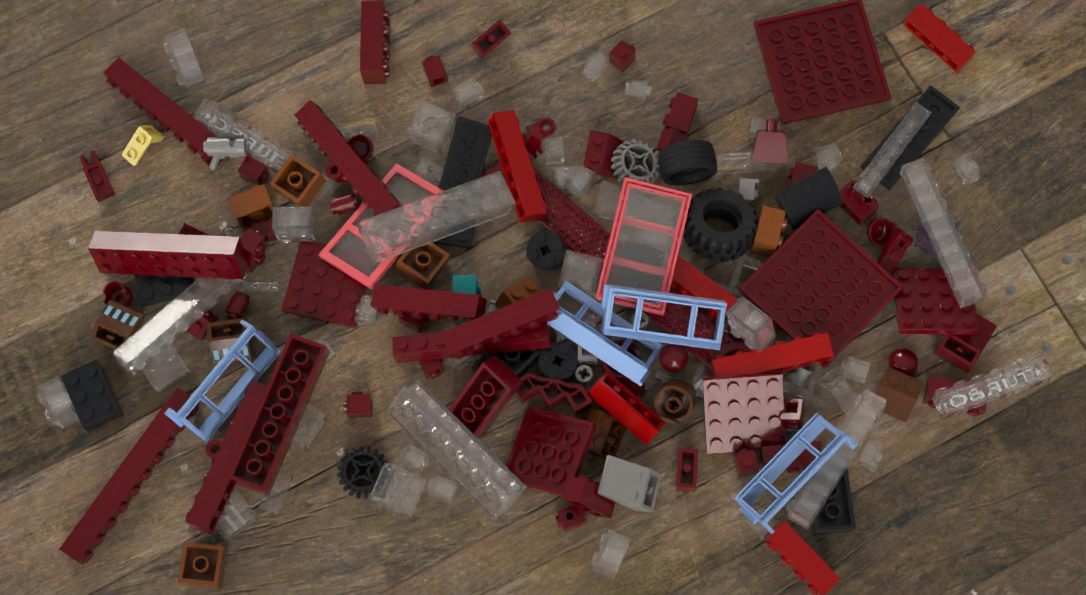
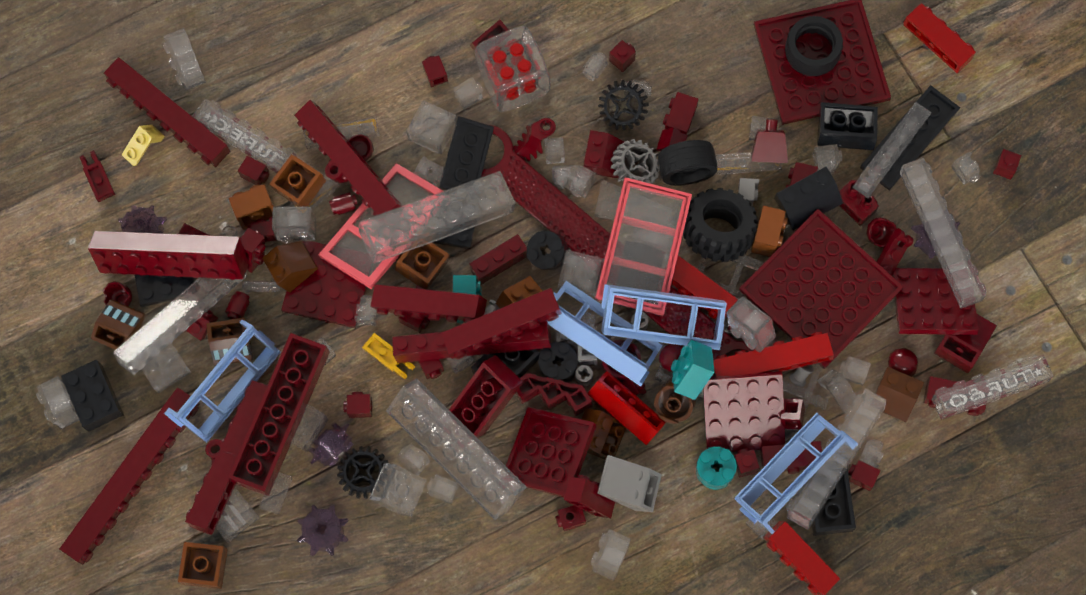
(141, 218): none -> brick
(224, 145): light grey piece -> none
(290, 264): none -> reddish brown slope
(330, 445): none -> clear purple brick
(333, 533): none -> brick
(374, 42): dark red brick -> none
(383, 353): none -> yellow hinge
(499, 259): none -> dark red brick
(512, 69): none -> clear piece
(517, 166): red brick -> none
(631, 110): none -> black gear
(686, 470): dark red brick -> none
(692, 369): none -> teal brick
(722, 458): none -> teal brick
(814, 25): none -> black tyre
(848, 126): none -> black slope
(863, 475): none -> dark red brick
(1007, 164): none -> dark red brick

